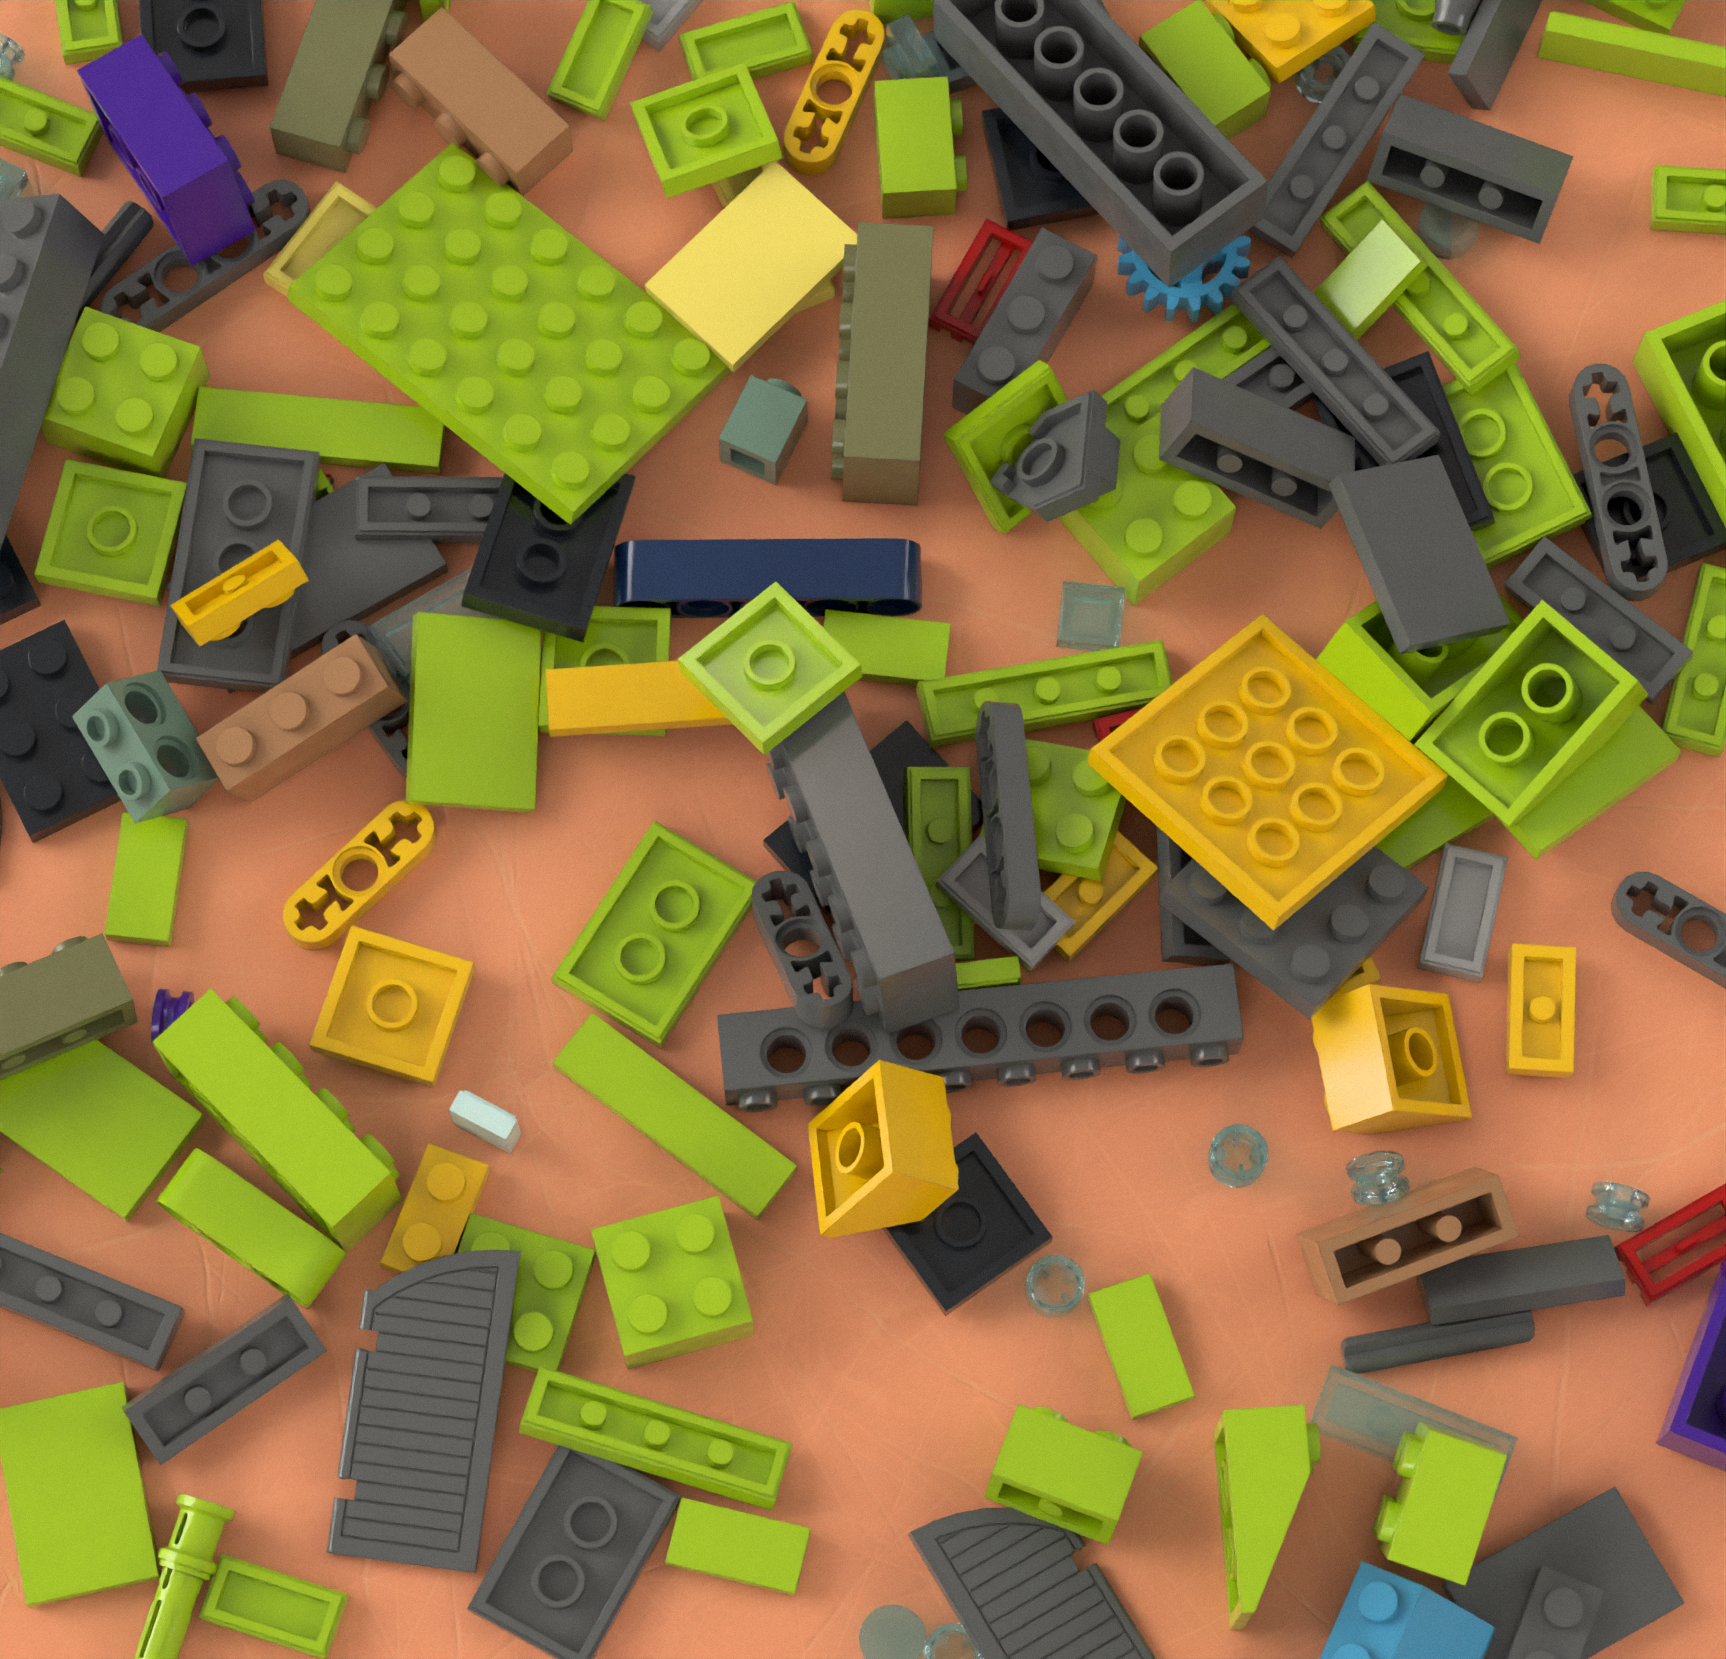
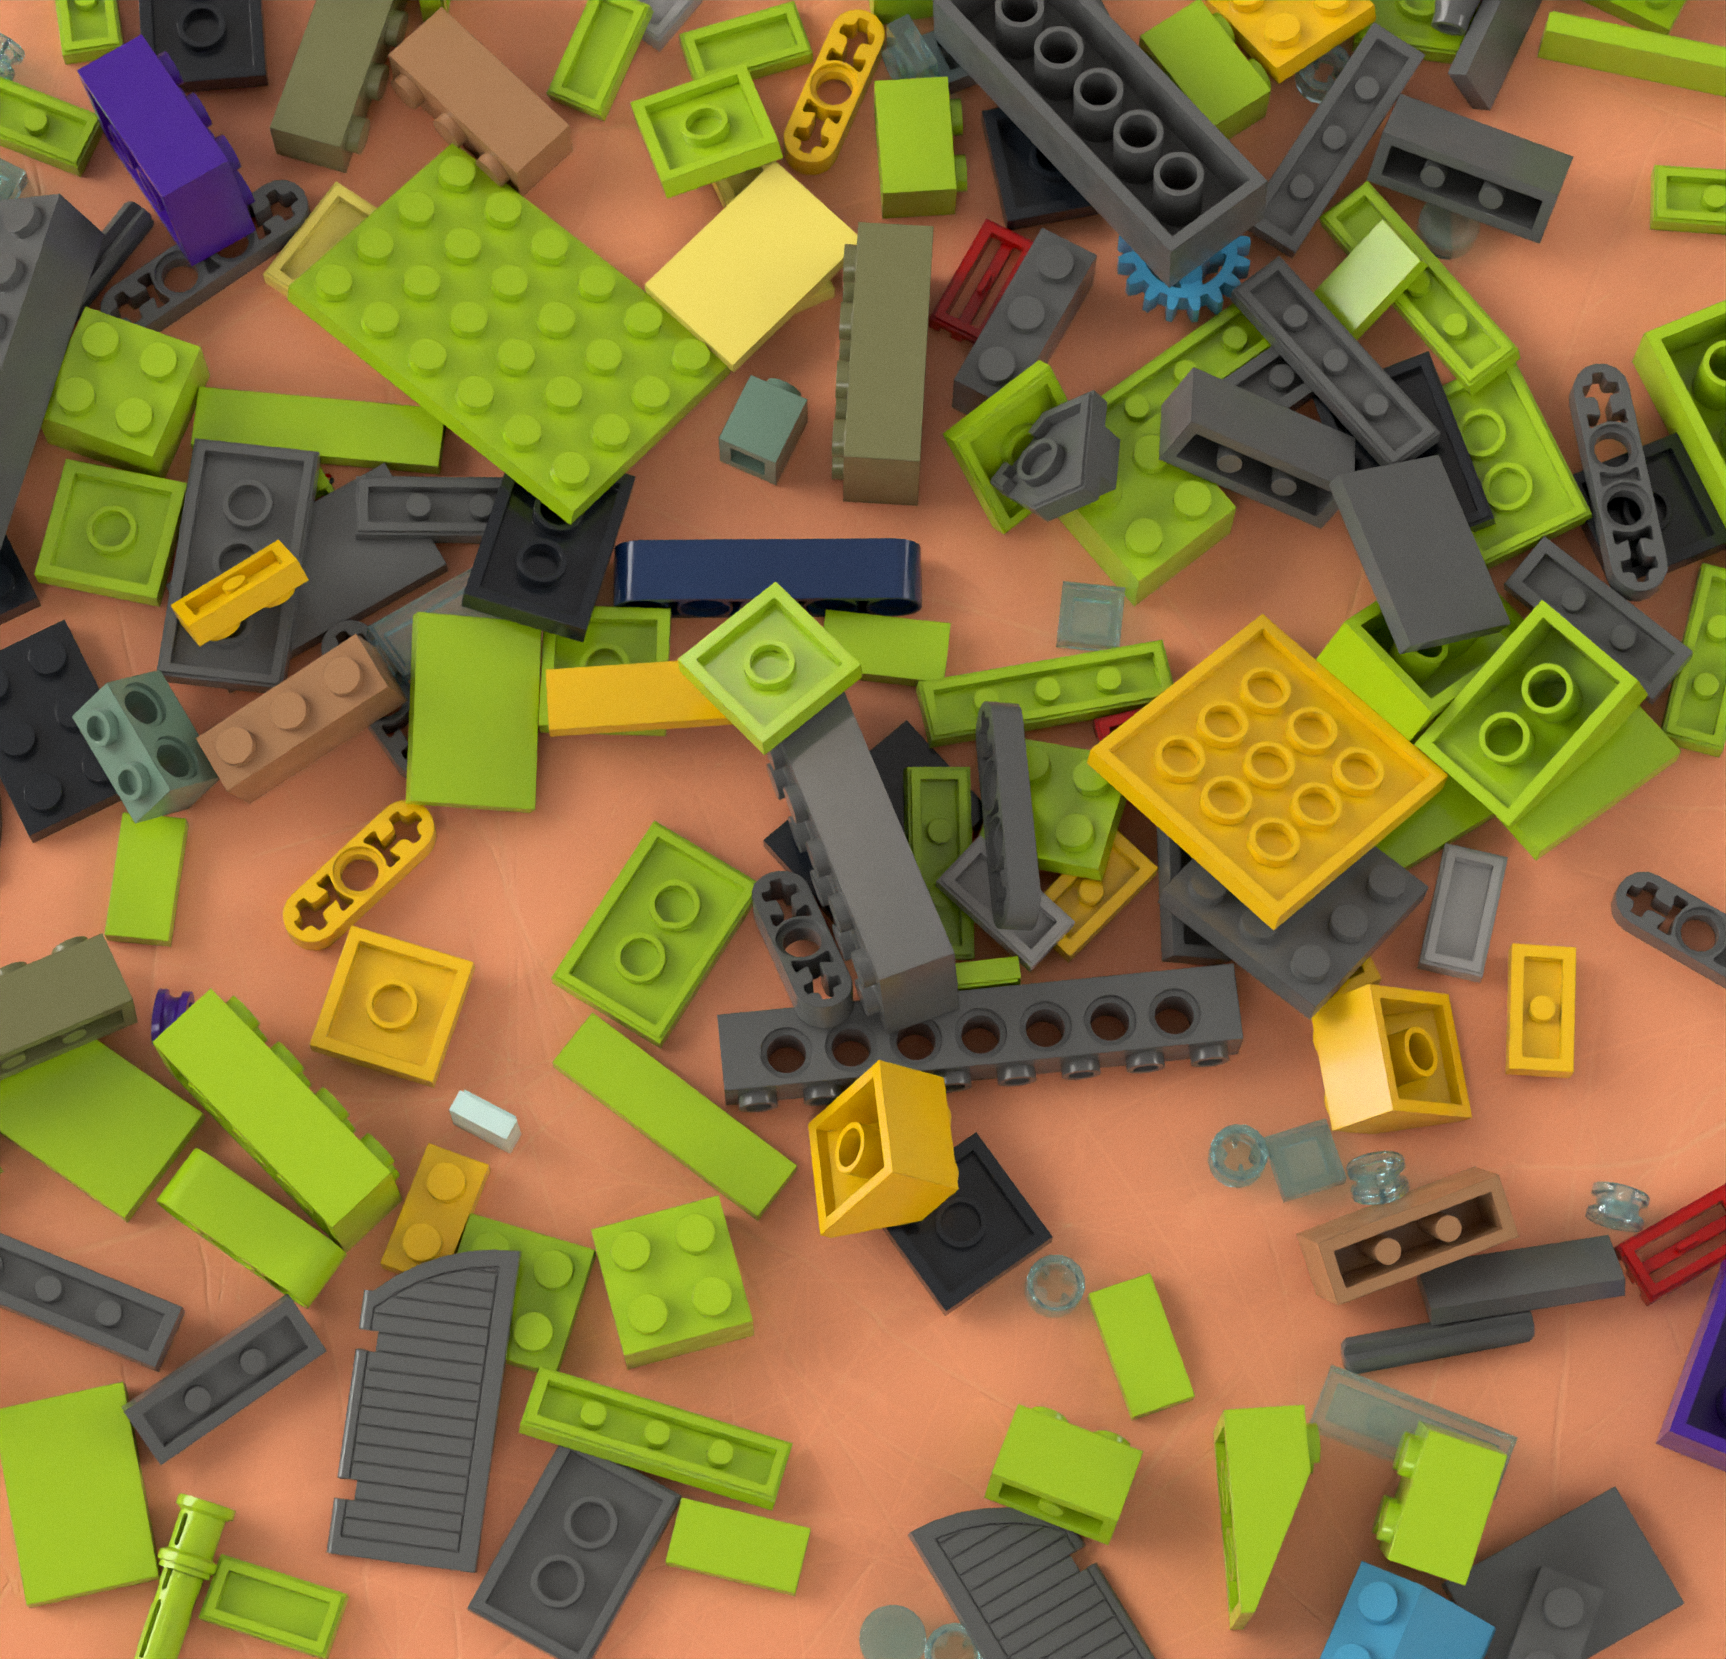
(1305, 1160): none -> clear light blue tile

